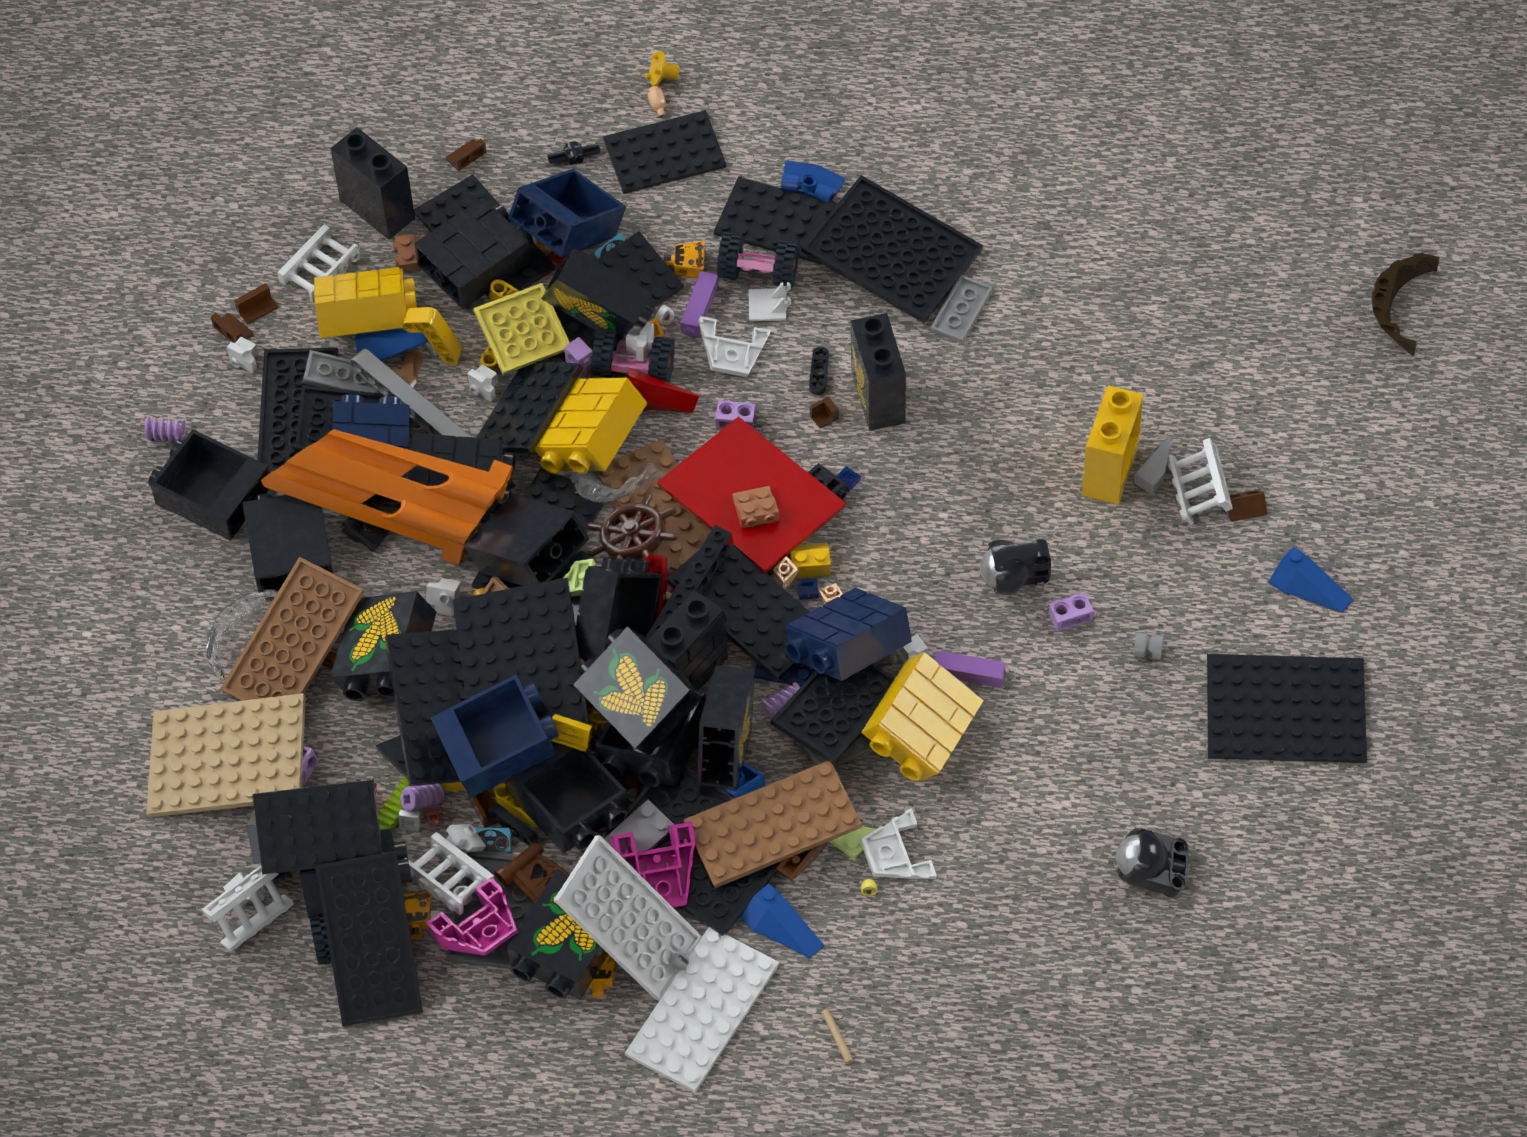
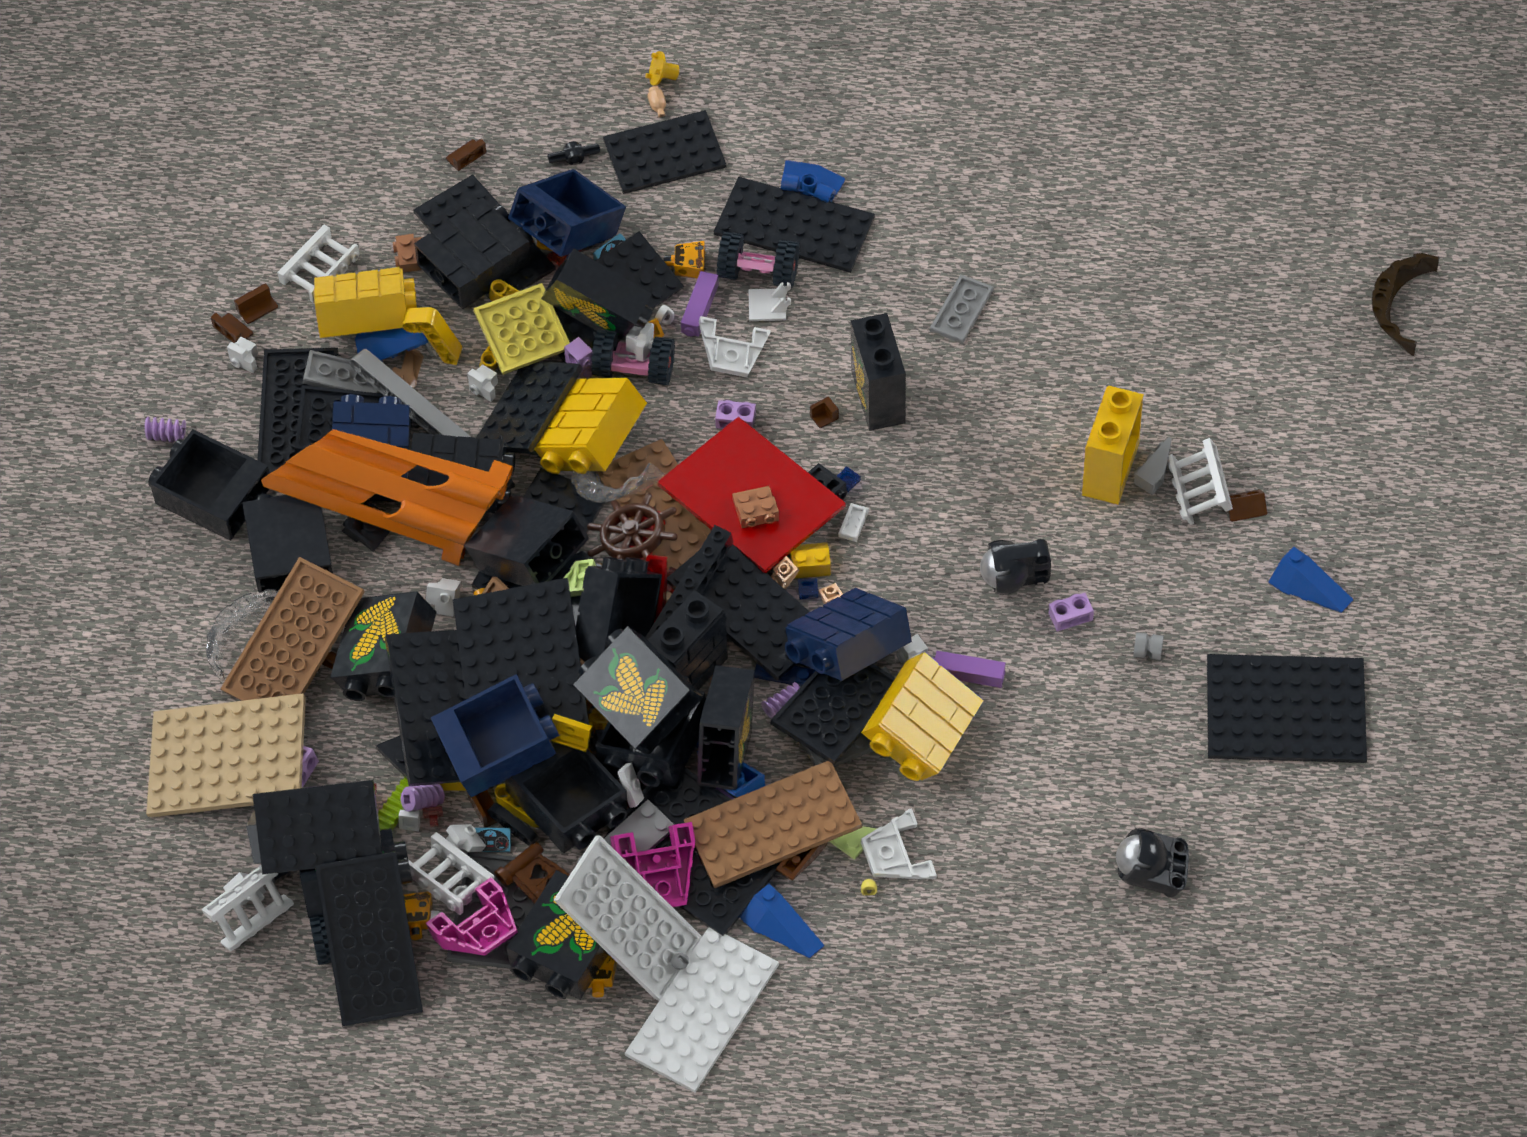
(373, 183): black brick -> none
(631, 784): none -> white plate
(661, 394): red wedge -> none
(815, 364): black beam -> none
(837, 1036): tan bar -> none
(853, 522): none -> white plate
(892, 249): black plate -> none

